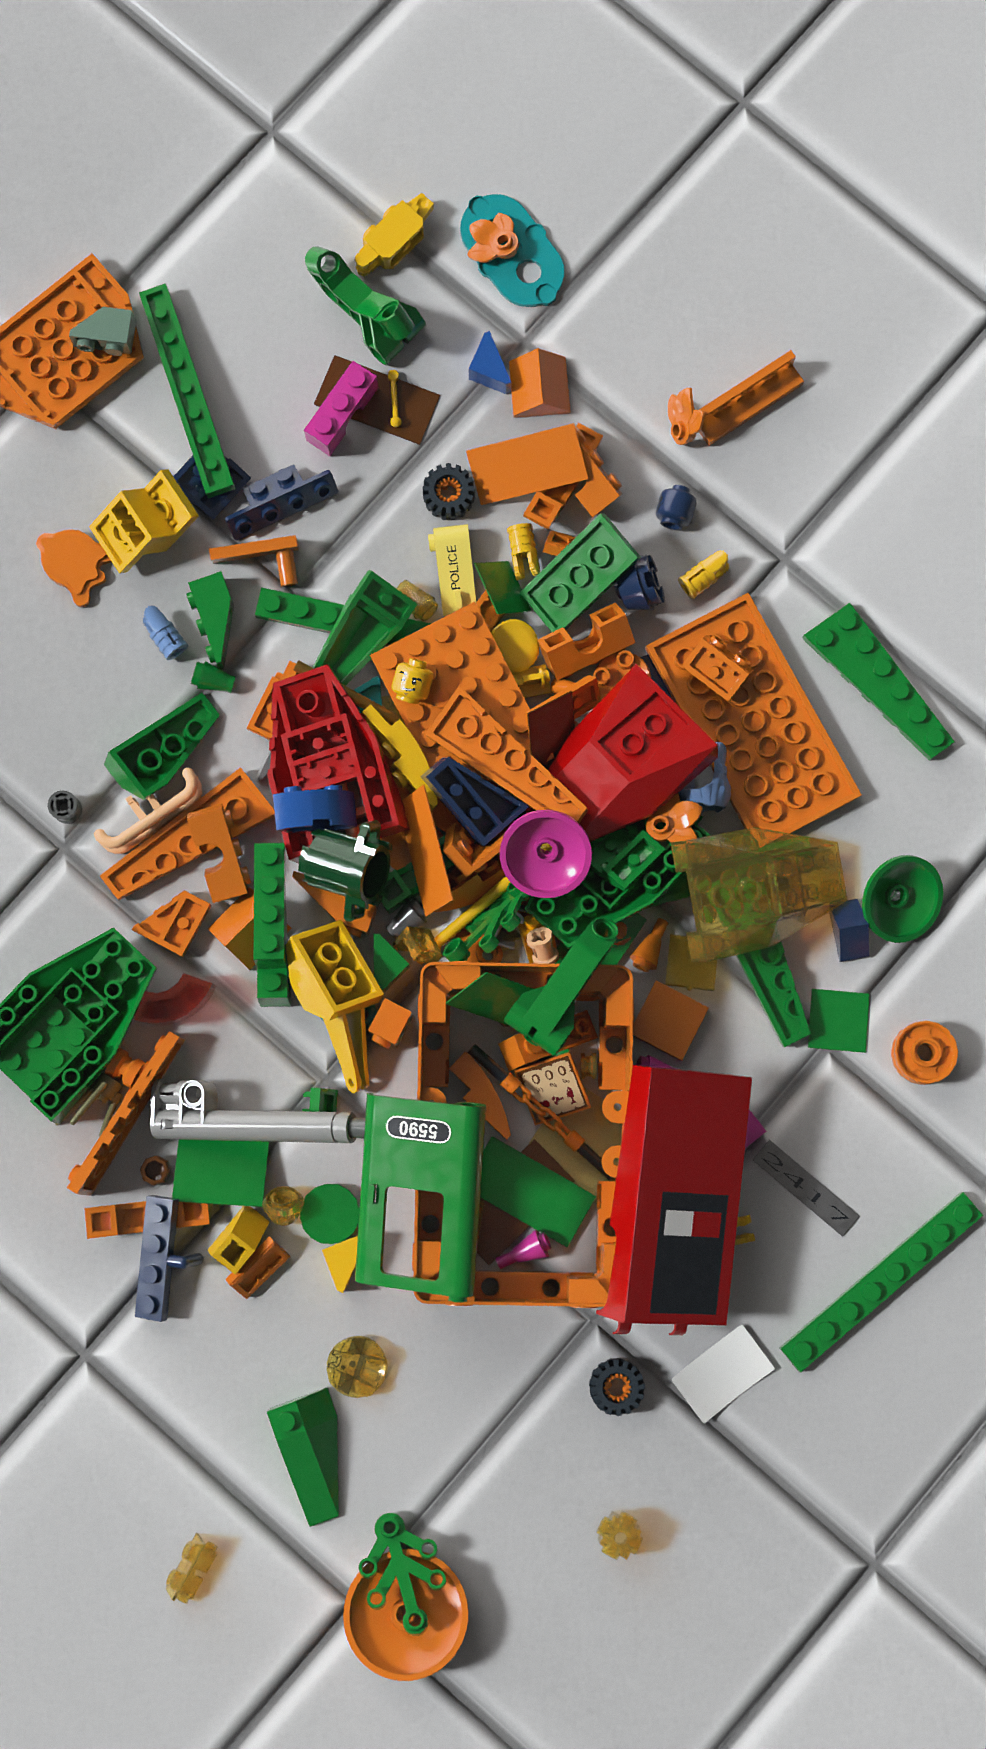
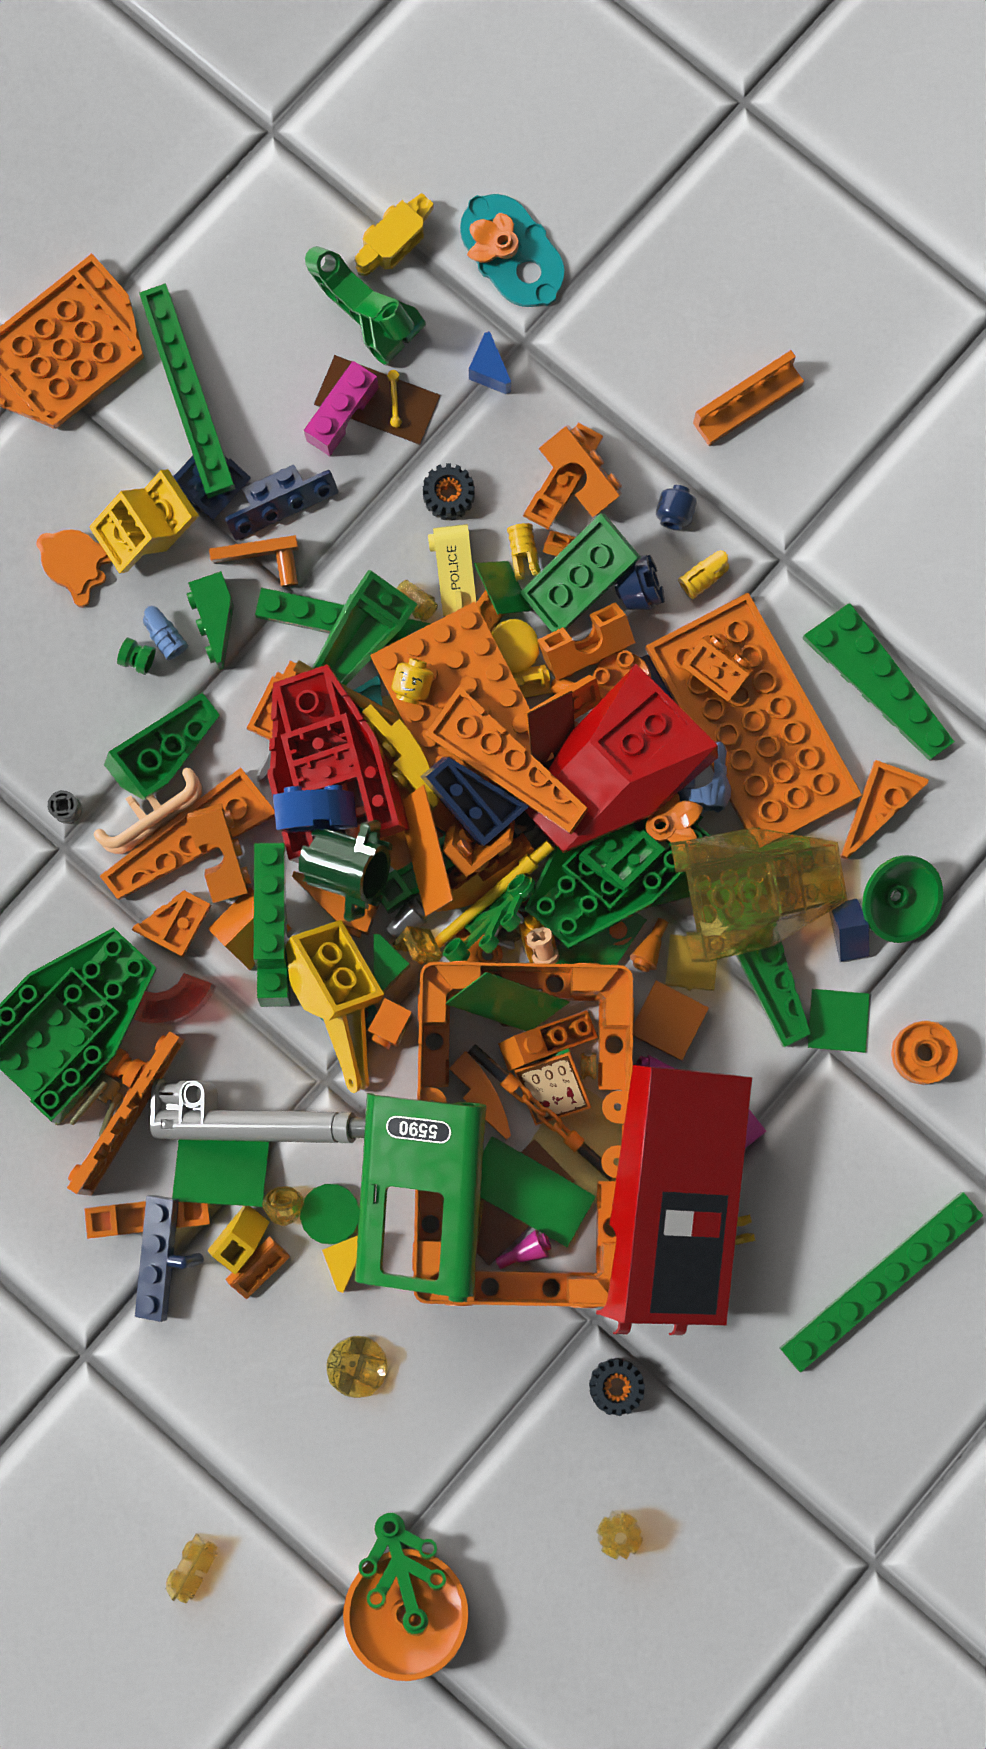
(106, 330): sand green slope -> none
(136, 656): none -> green wheel
(155, 1170): reddish brown tile -> none
(212, 678): green cone -> none
(309, 1446): green wedge -> none
(322, 1100): green tile -> none
(527, 464): orange piece -> none
(539, 384): orange slope -> none
(545, 871): dark pink dish -> none
(547, 1012): green connector -> none
(684, 418): orange plate -> none
(722, 1373): white sticker -> none
(806, 1188): flat silver sticker -> none
(882, 797): none -> orange wing

